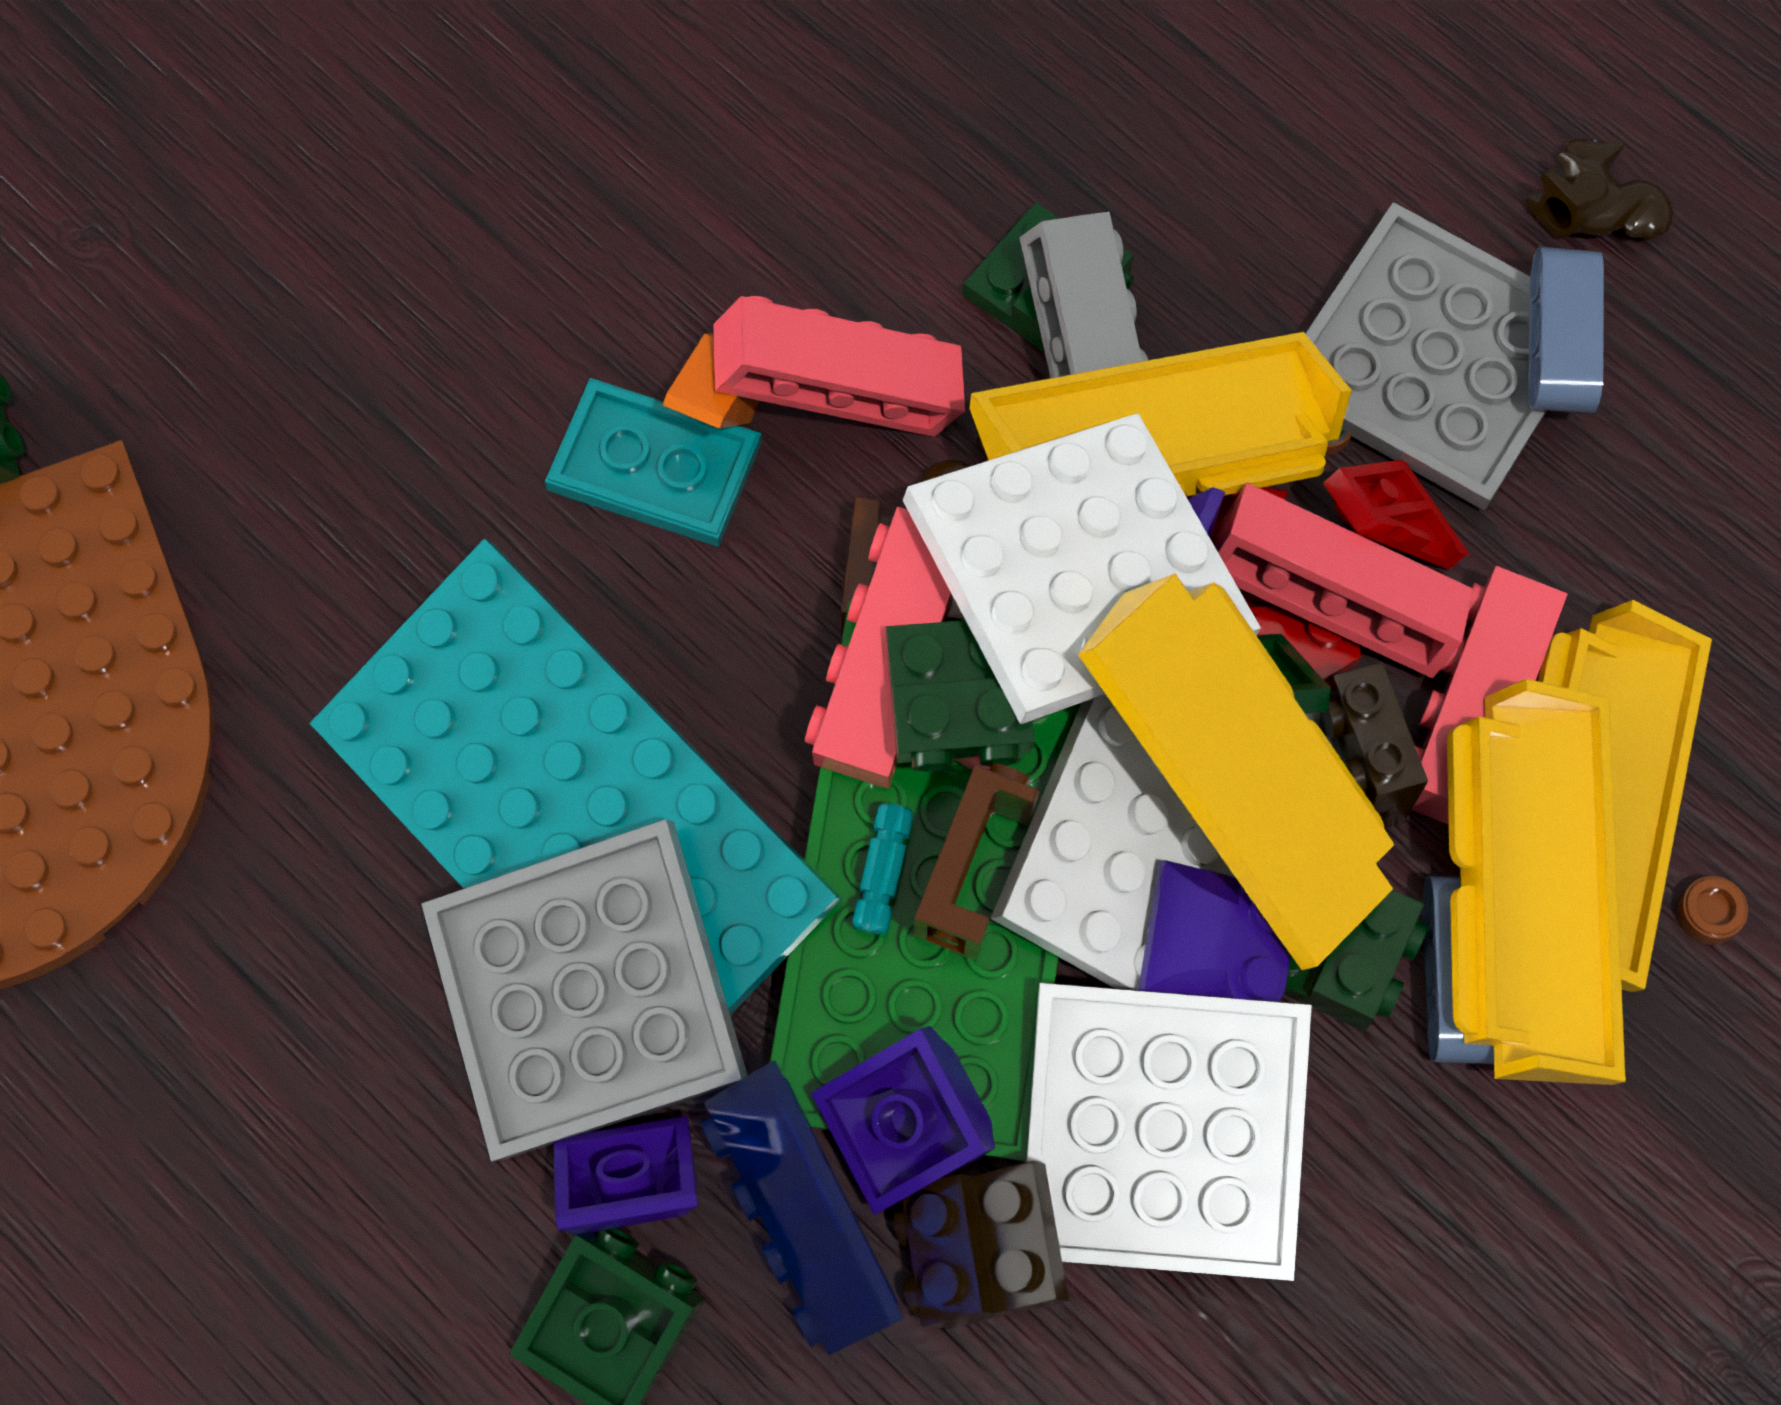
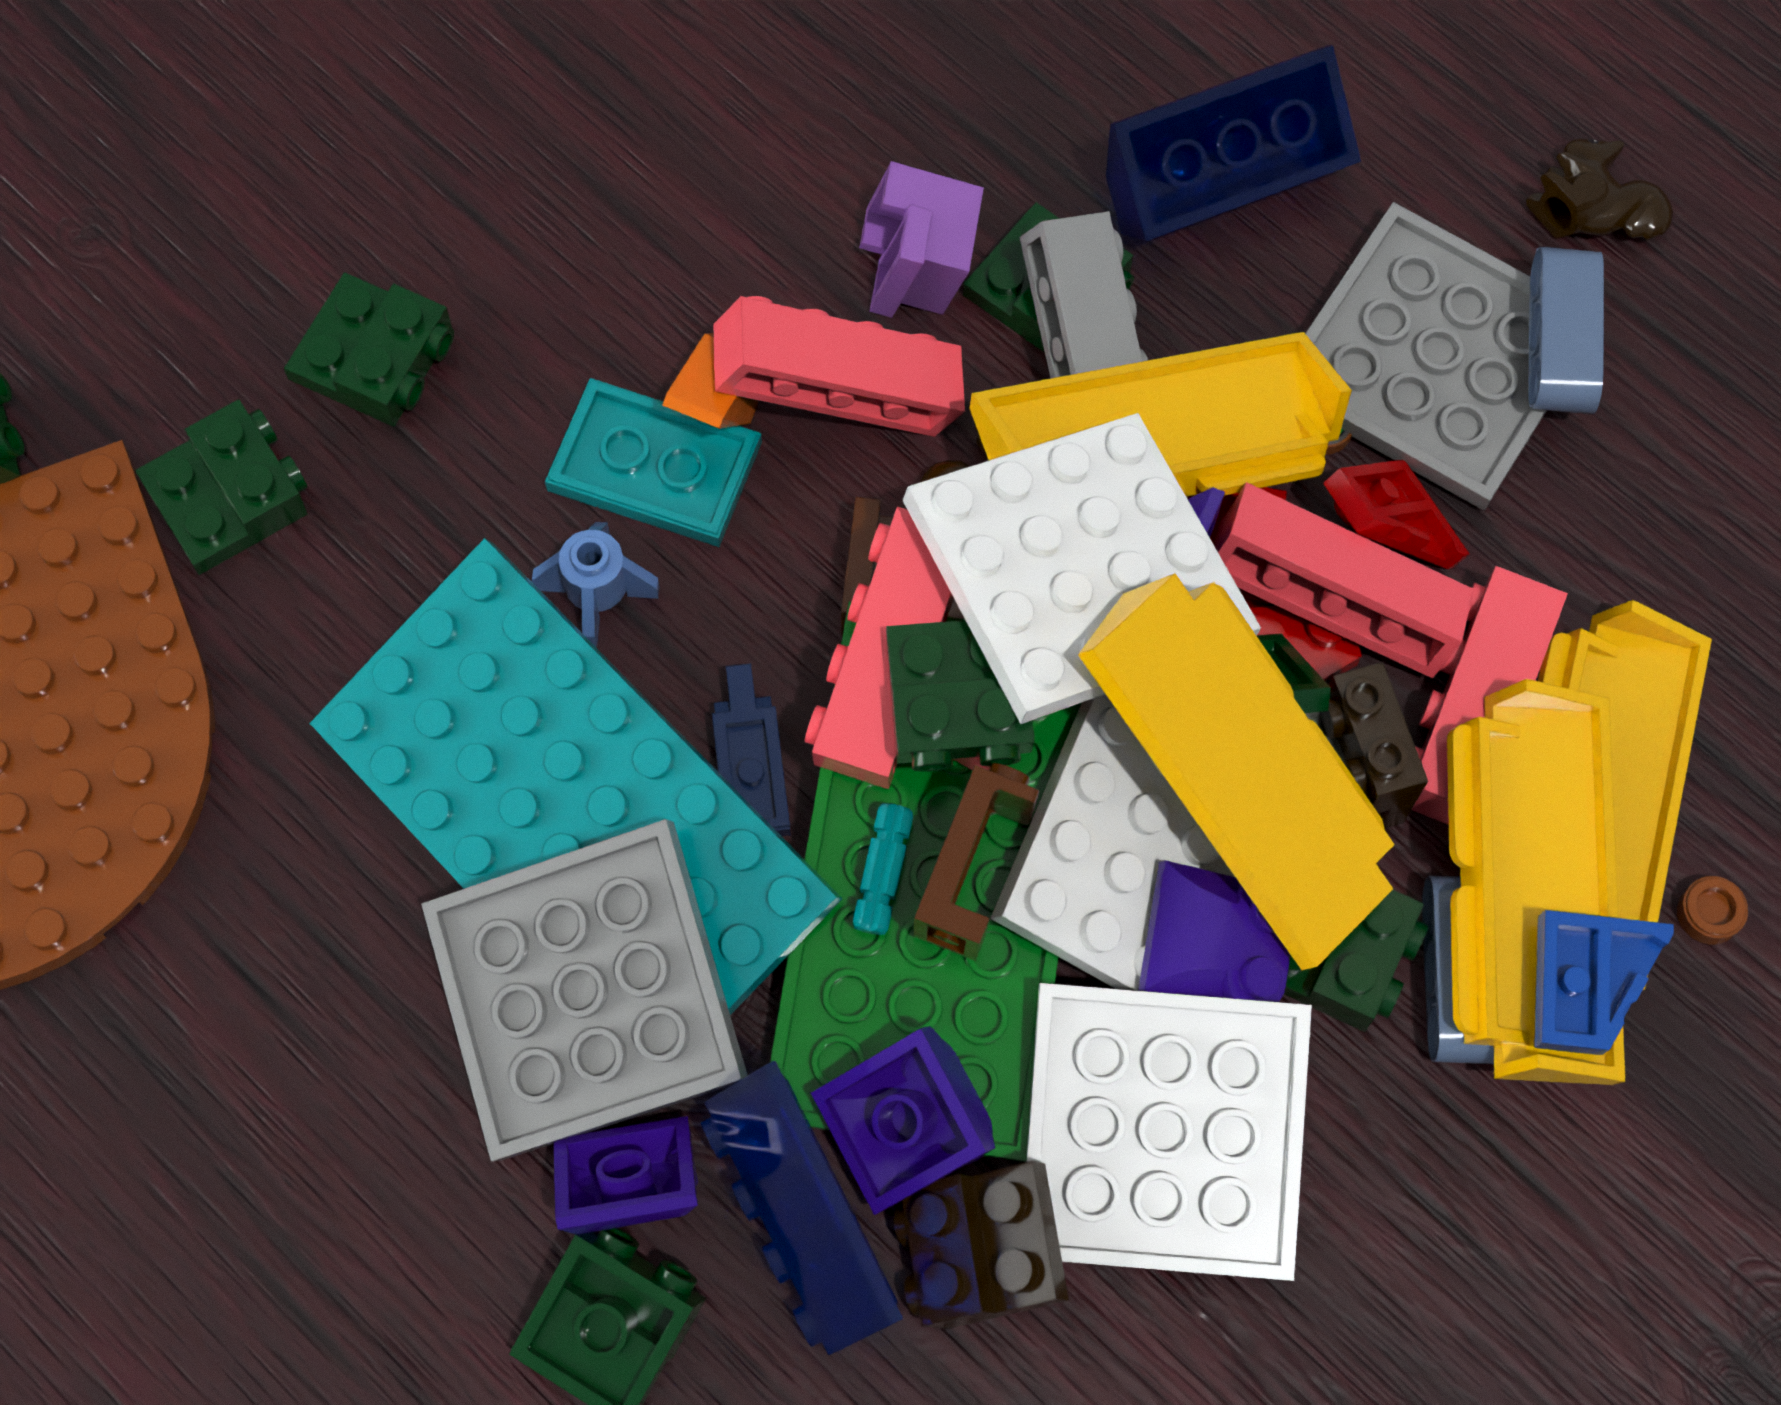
(224, 486): none -> dark green plate
(372, 348): none -> dark green plate
(594, 575): none -> medium blue brick
(750, 748): none -> dark blue hinge
(925, 238): none -> medium lavender plate
(1230, 145): none -> clear blue slope
(1590, 977): none -> blue wing

